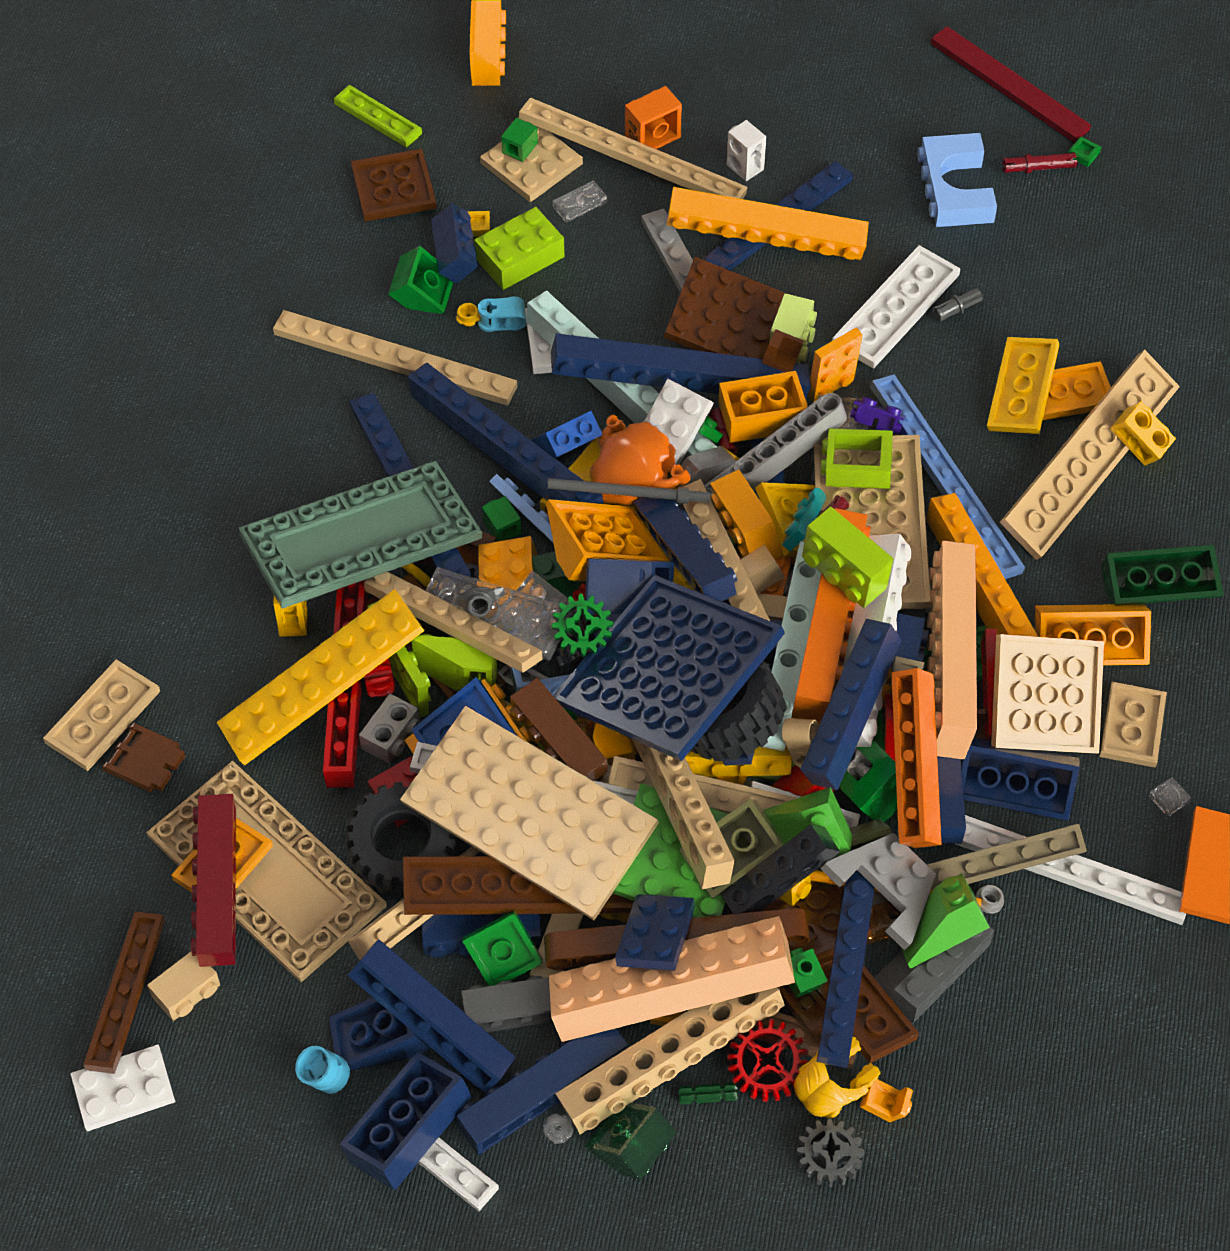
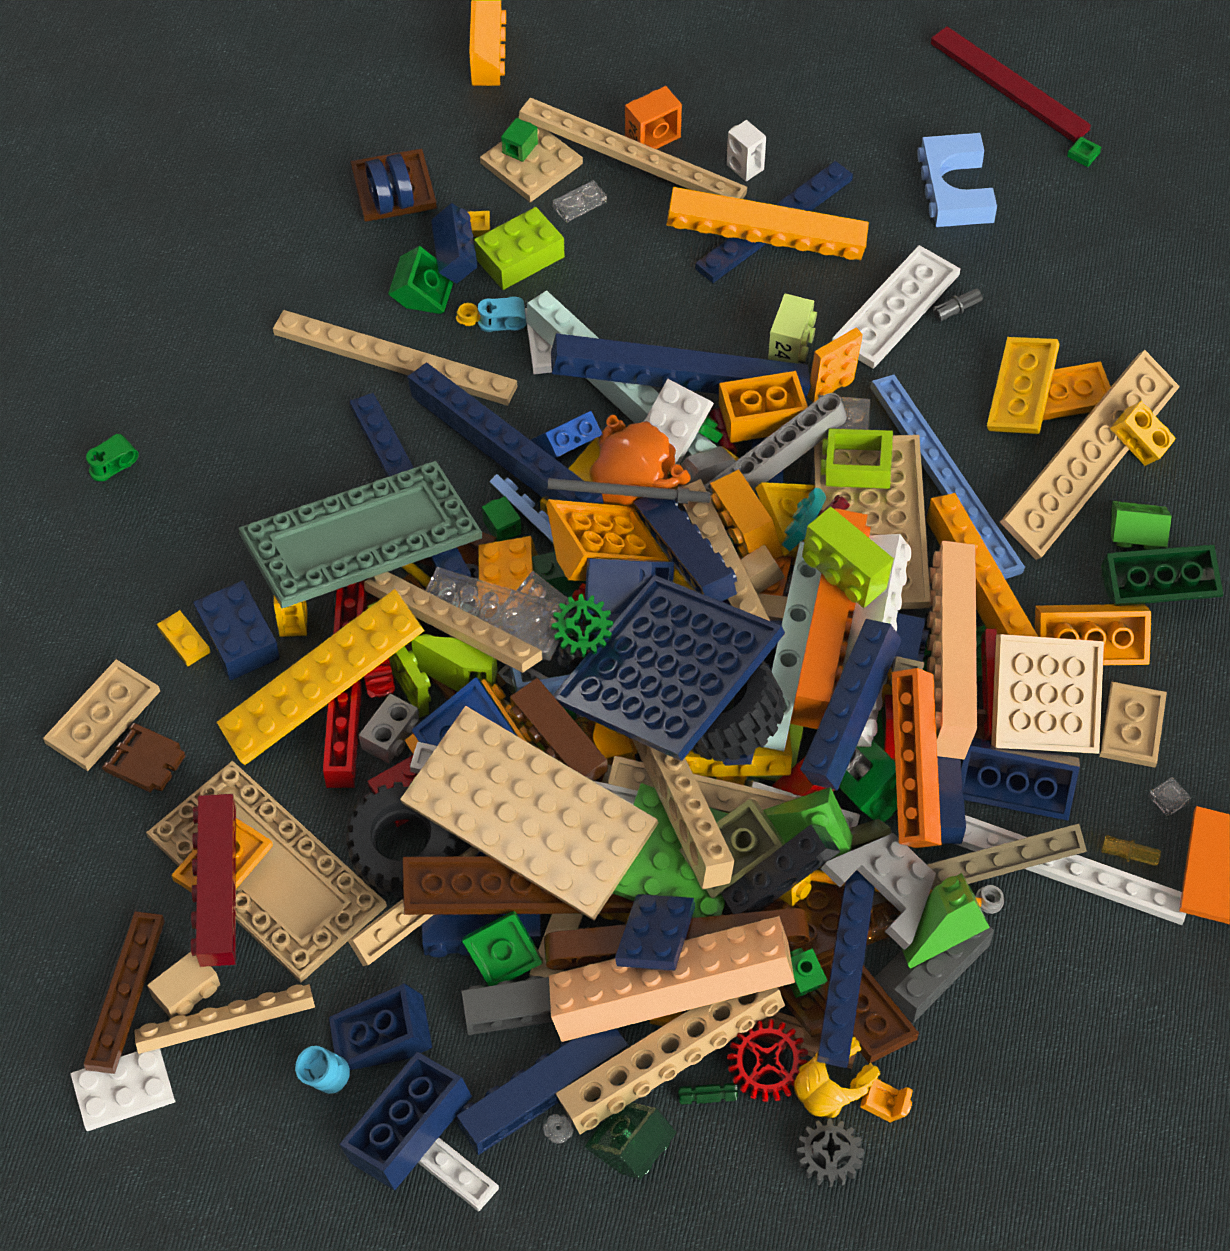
(112, 455): none -> green piece
(183, 638): none -> yellow plate
(213, 1021): none -> tan plate
(236, 630): none -> dark blue brick
(378, 116): lime tile -> none
(389, 183): none -> dark blue wheel
(431, 1016): dark blue brick -> none
(479, 600): dark grey animal -> none
(668, 246): light grey plate -> none
(723, 312): reddish brown plate -> none
(782, 351): reddish brown panel -> none
(798, 737): tan piece -> none
(887, 416): dark purple hinge -> none
(1041, 162): dark red pin -> none
(1130, 850): none -> clear yellow axle
(1140, 525): none -> bright green slope

